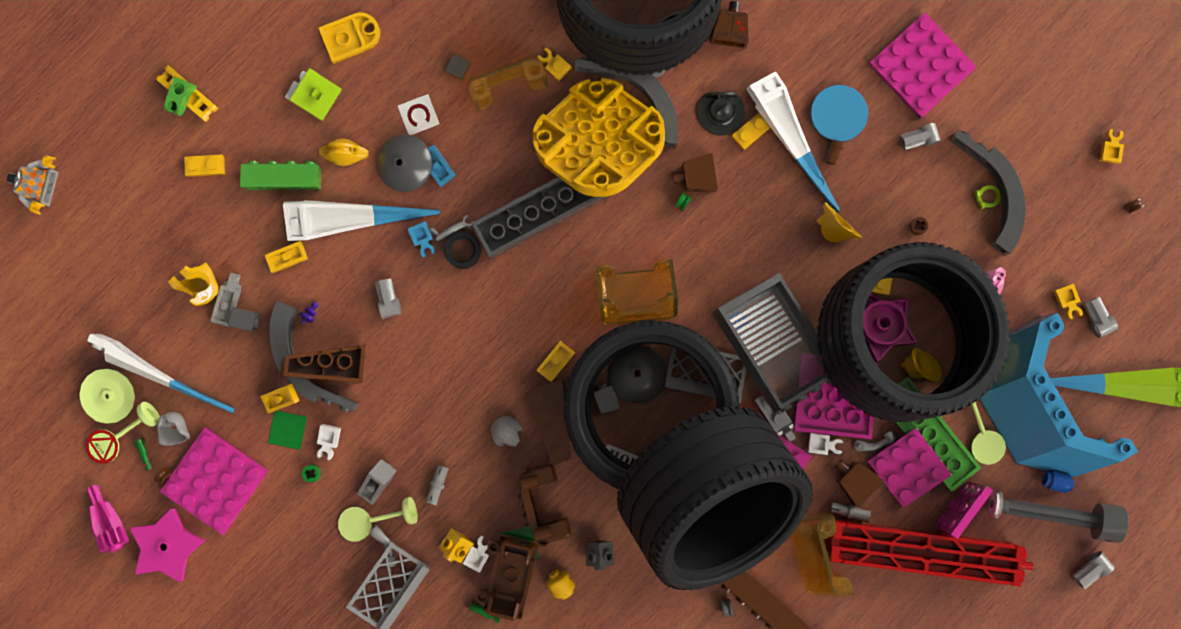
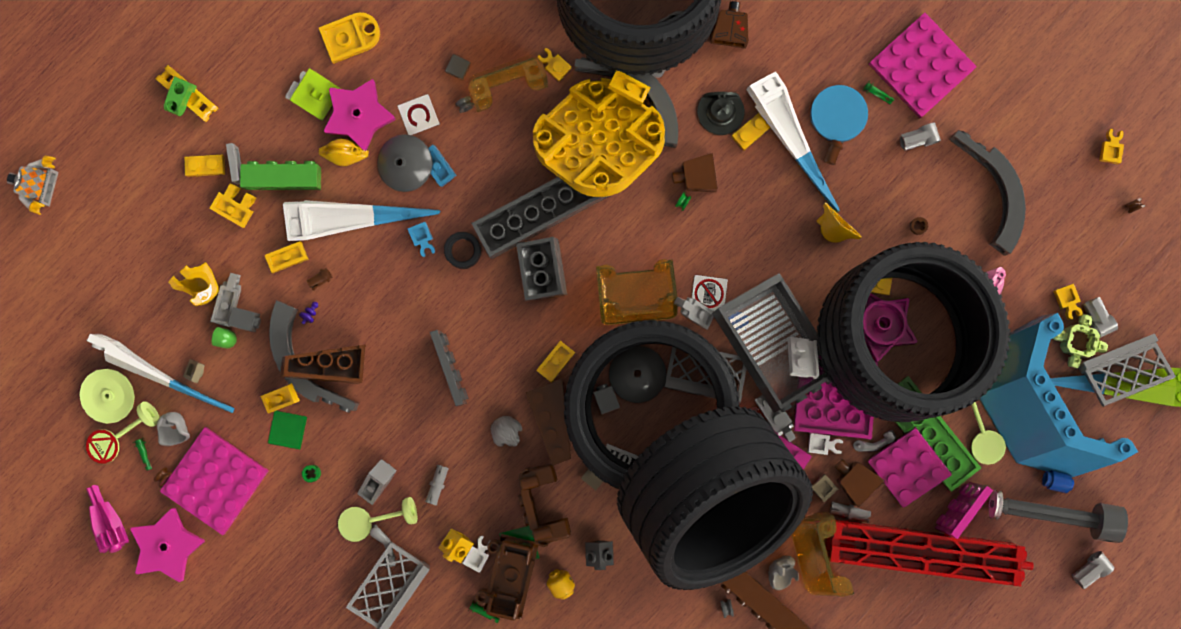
(194, 371): none -> dark tan plate
(223, 338): none -> bright green piece
(227, 207): none -> yellow plate
(234, 162): none -> light grey tile
(319, 279): none -> reddish brown pin
(329, 439): white plate -> none
(360, 127): none -> dark pink plate
(388, 303): light grey piece -> none
(449, 231): light grey piece -> none
(452, 375): none -> dark grey plate
(465, 104): none -> dark grey bush
(541, 269): none -> dark grey slope
(592, 480): none -> dark tan plate
(629, 87): none -> yellow plate
(695, 311): none -> light grey hinge
(710, 291): none -> sticker
(782, 572): none -> light grey hair
(803, 357): none -> white plate
(824, 488): none -> dark tan plate
(877, 92): none -> green piece
(922, 365): yellow piece -> none
(981, 205): lime piece -> none
(1092, 346): none -> yellowish green piece
(1121, 354): none -> light grey fence

